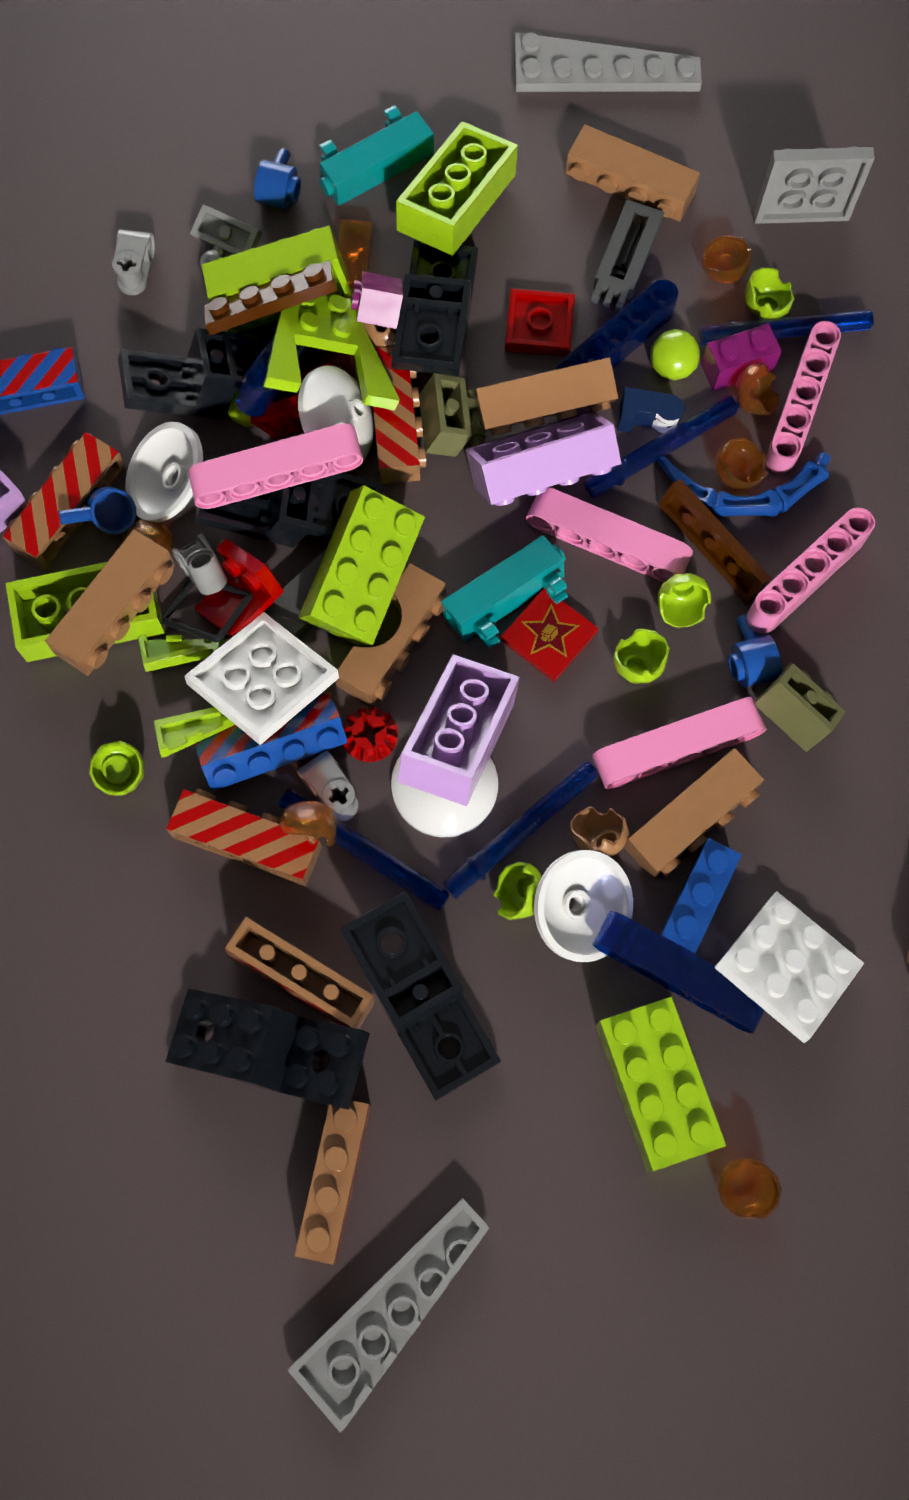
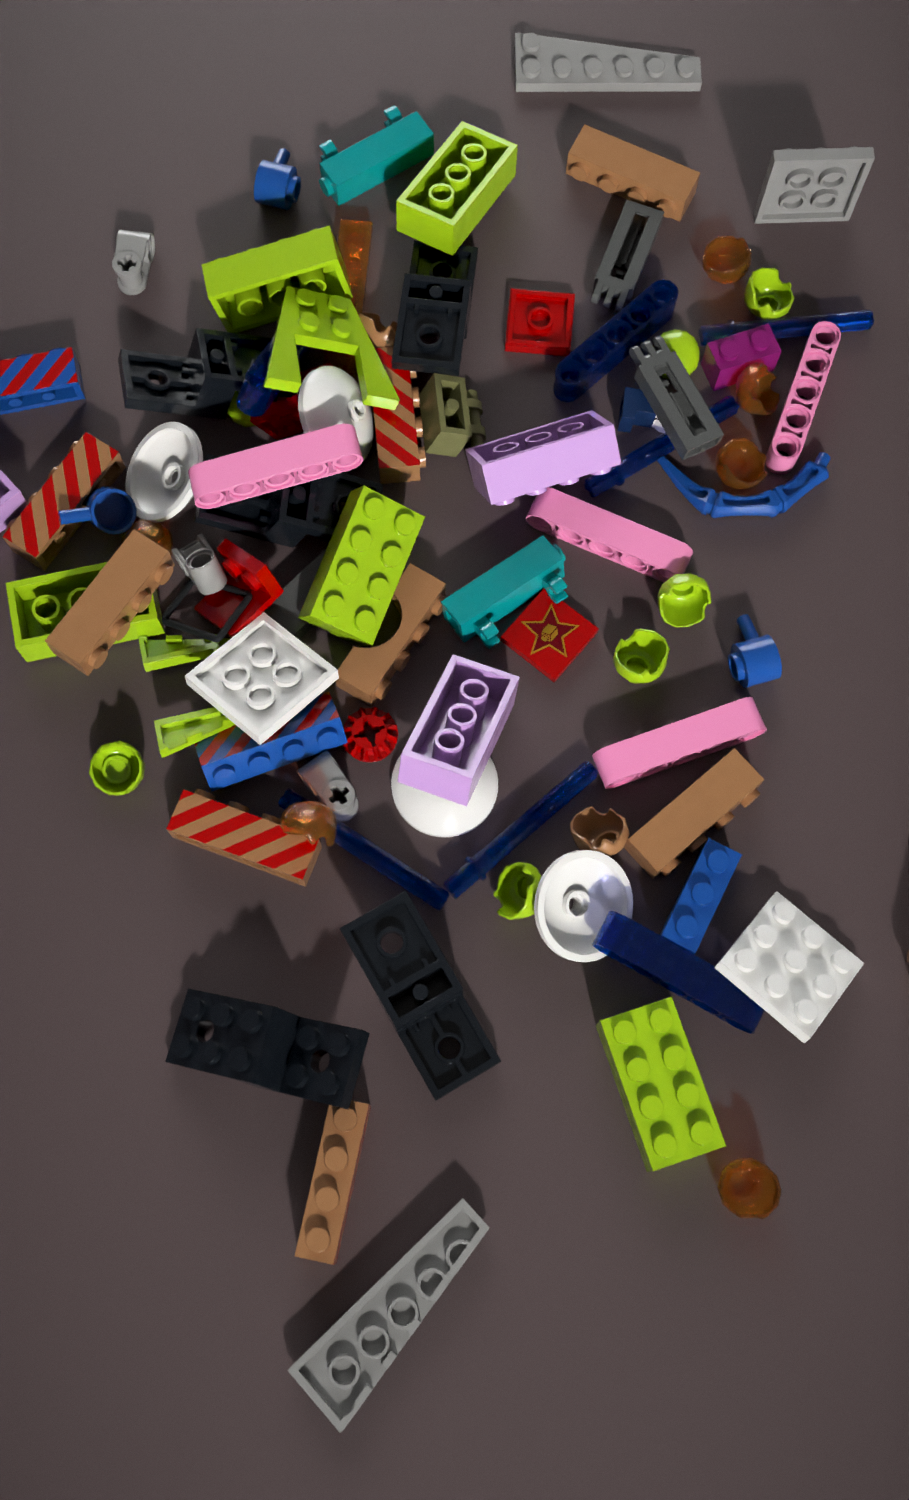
(223, 233): light grey plate -> none
(270, 297): reddish brown plate -> none
(299, 975): medium nougat brick -> none
(377, 299): brick -> none
(546, 395): medium nougat brick -> none
(681, 413): none -> dark grey hinge
(714, 541): reddish brown plate -> none
(800, 707): olive brick -> none
(805, 582): bright pink beam -> none

